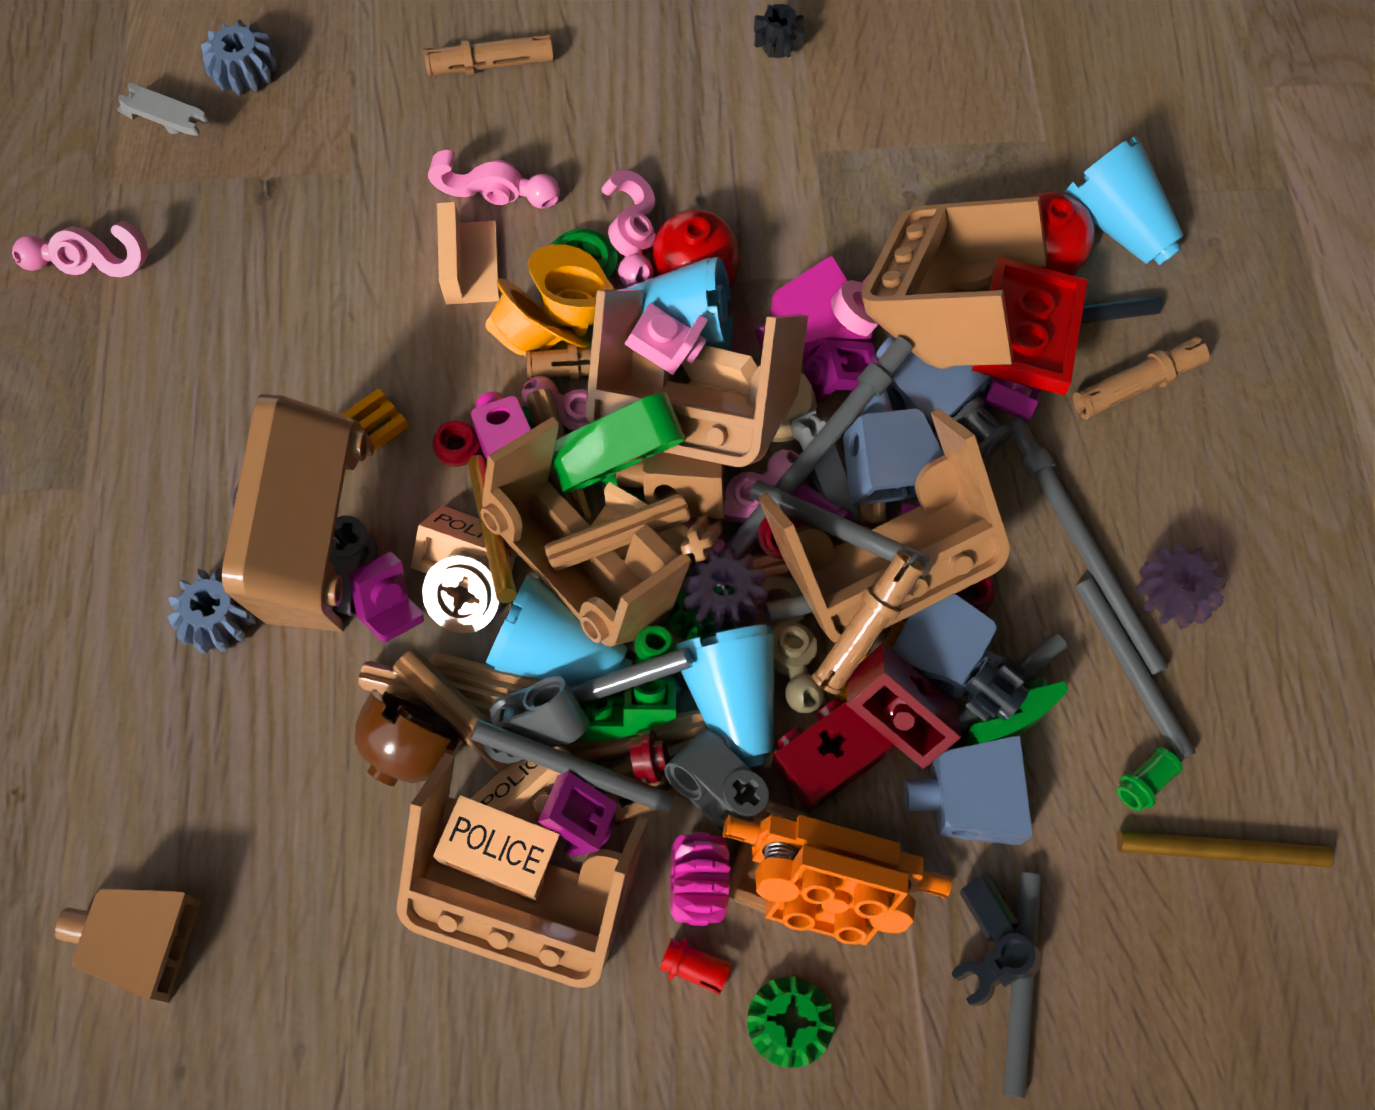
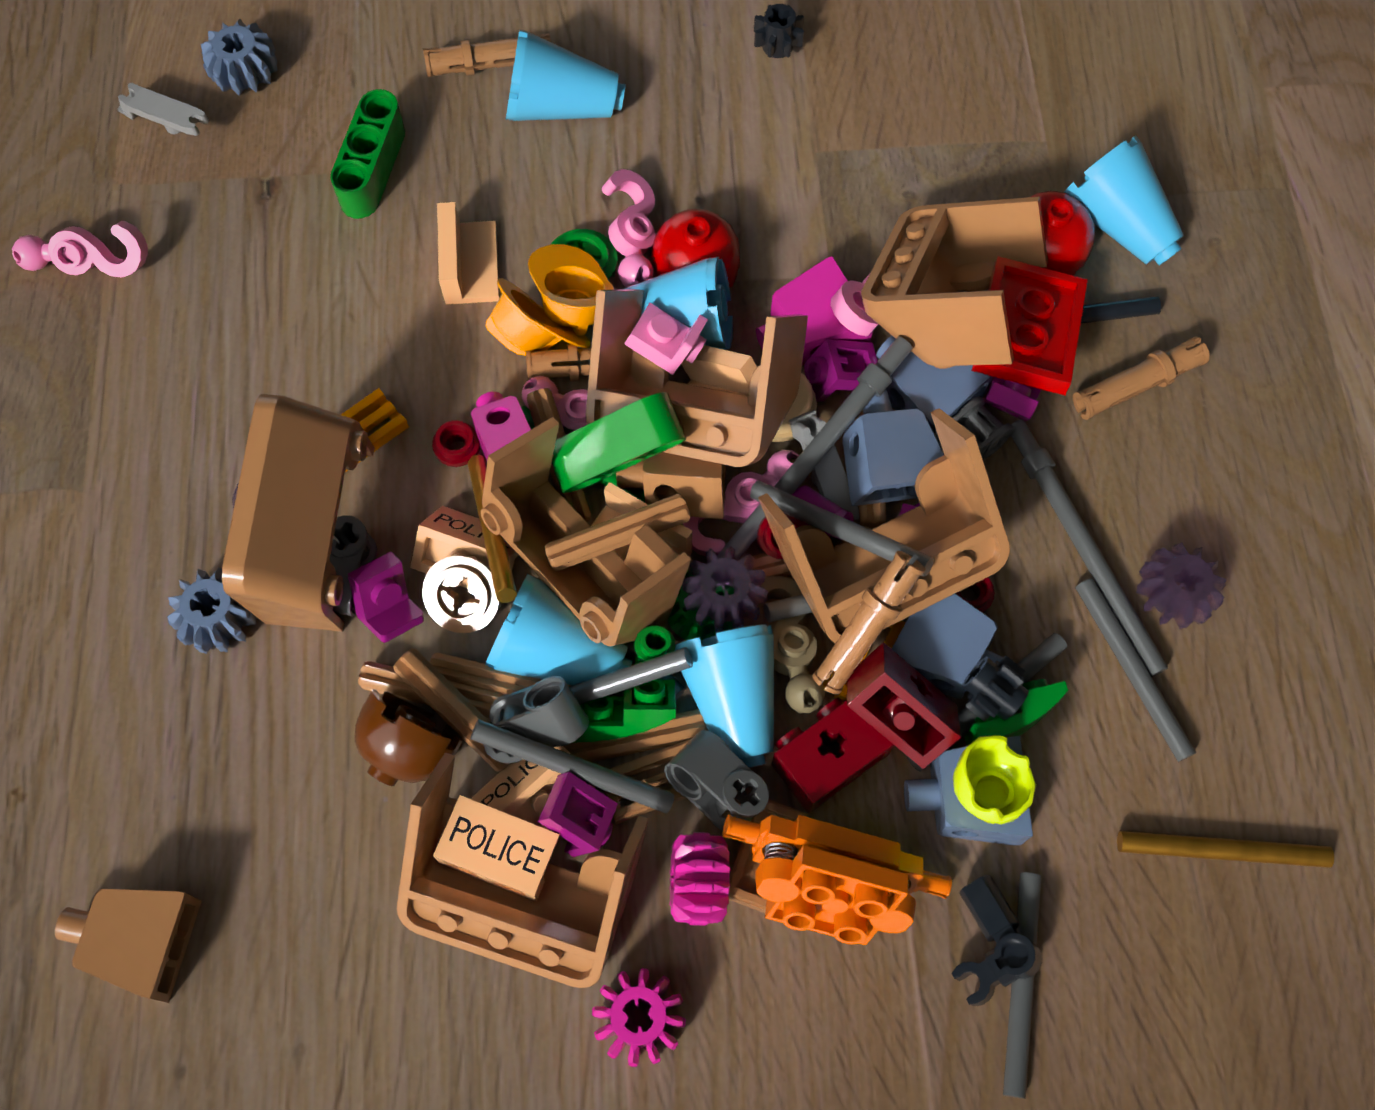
(368, 153): none -> green beam
(495, 180): bright pink piece -> none
(559, 84): none -> medium azure cone
(620, 1020): none -> dark pink gear
(649, 756): dark red plate -> none
(695, 966): red pin -> none
(701, 538): medium nougat axle -> none
(770, 1038): green gear -> none
(993, 780): none -> neon yellow hair
(1142, 786): green pin -> none

